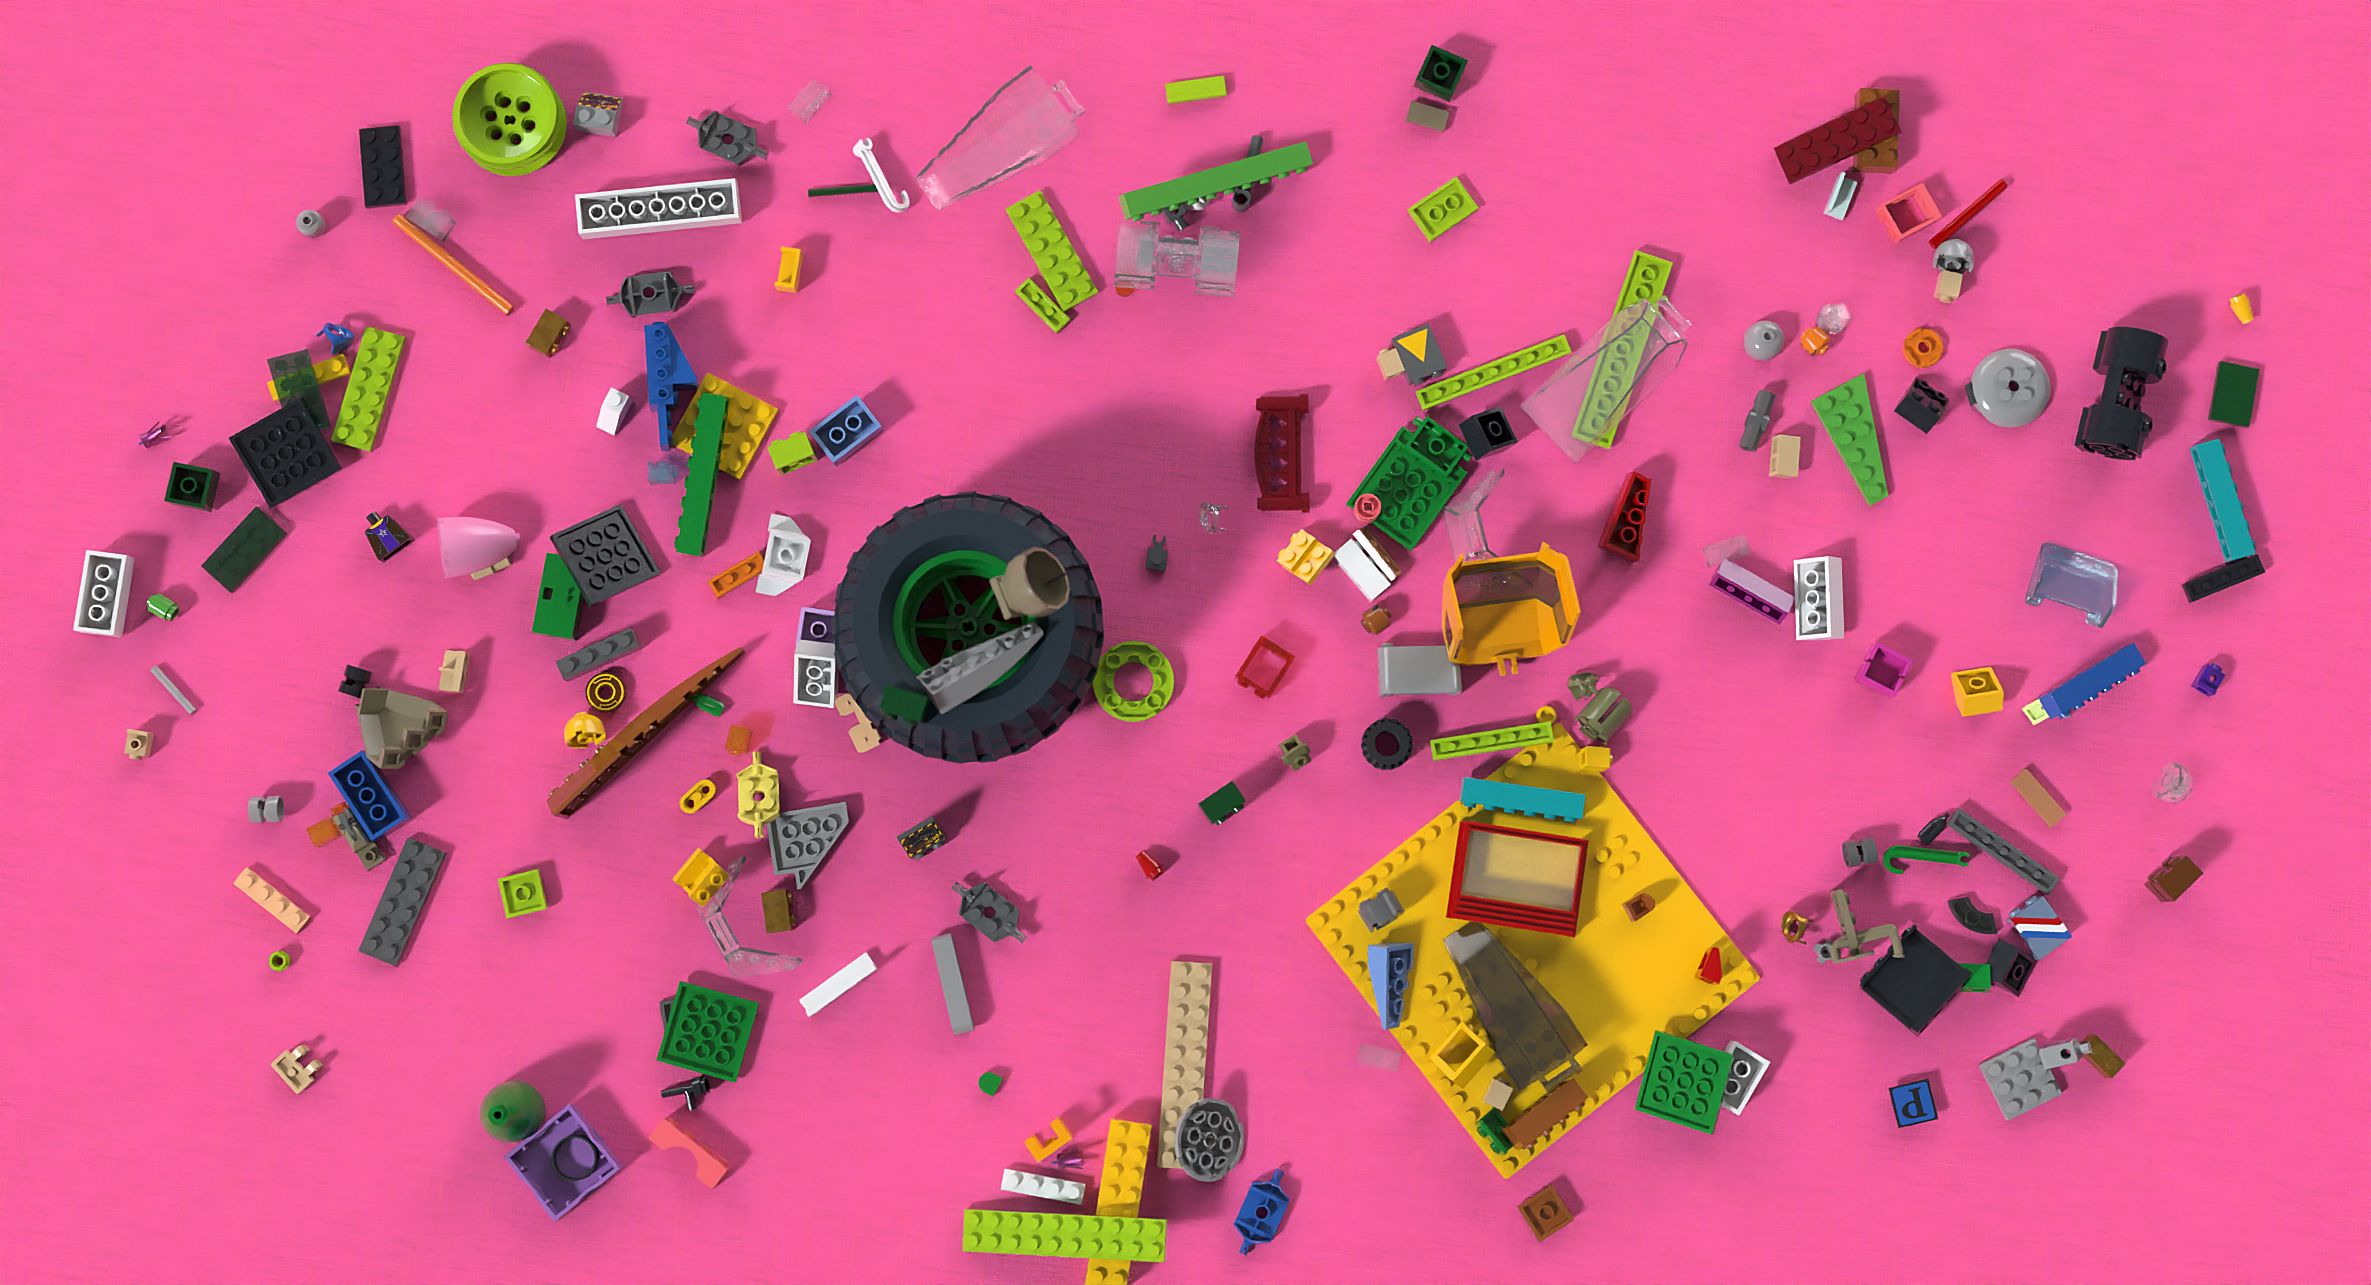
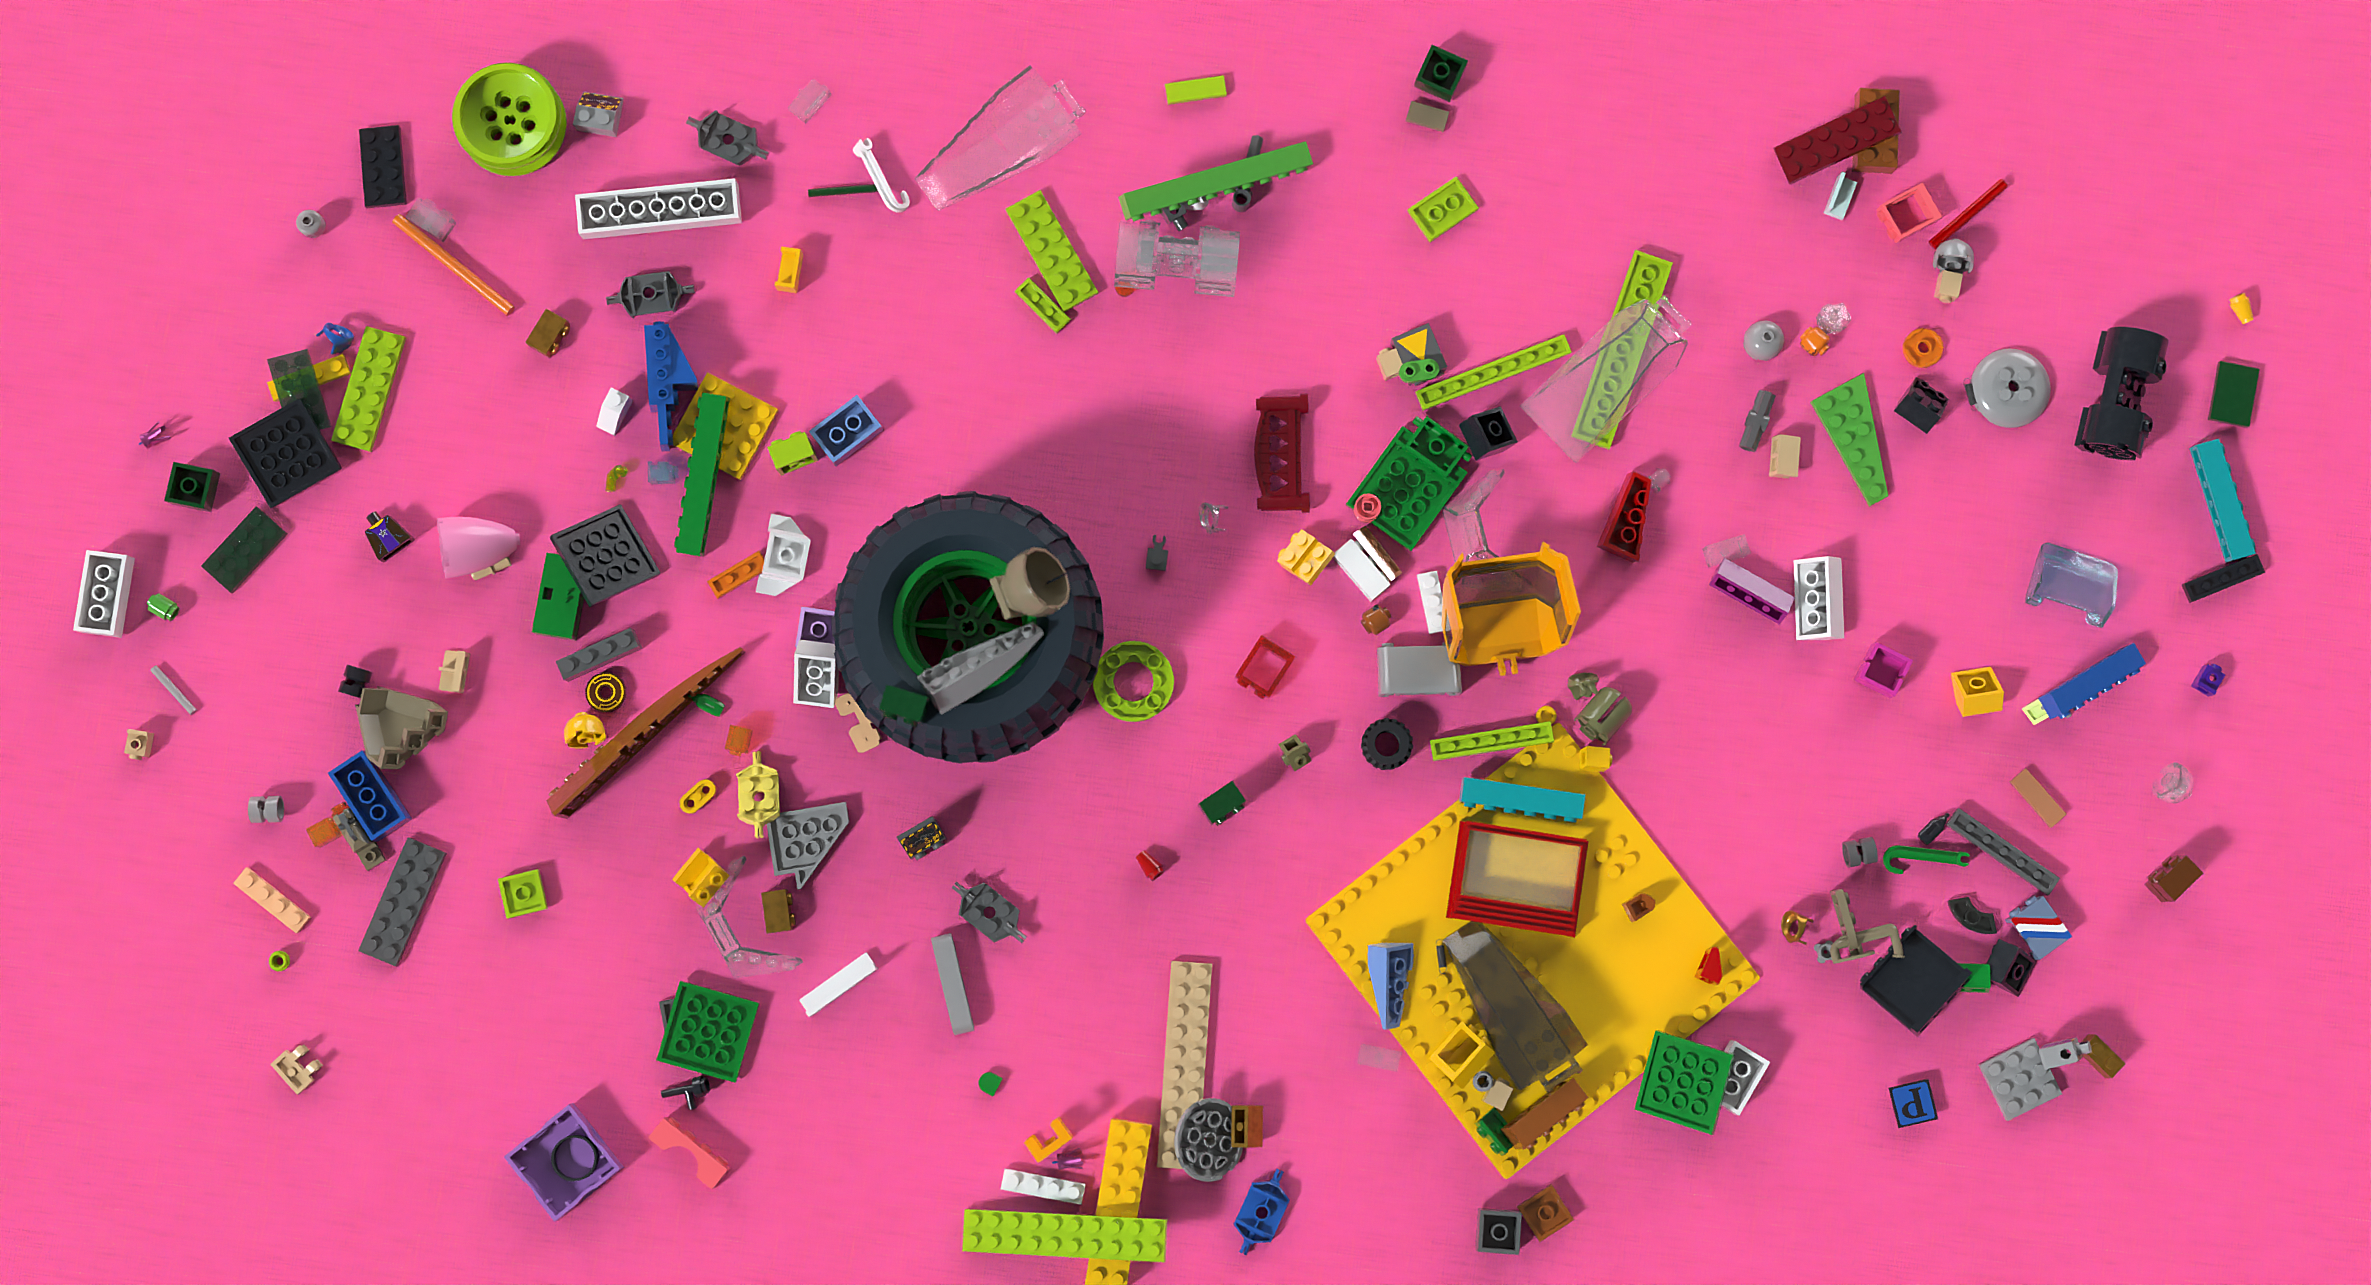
(512, 1111): green cylinder -> none
(613, 475): none -> clear neon green arm
(1247, 1126): none -> pearl gold brick
(1380, 910): dark grey brick -> none
(1419, 371): none -> bright green plate
(1431, 599): none -> white plate
(1441, 956): none -> dark grey piece
(1488, 1081): none -> light grey cone
(1498, 1231): none -> dark grey brick
(1659, 479): none -> clear brick

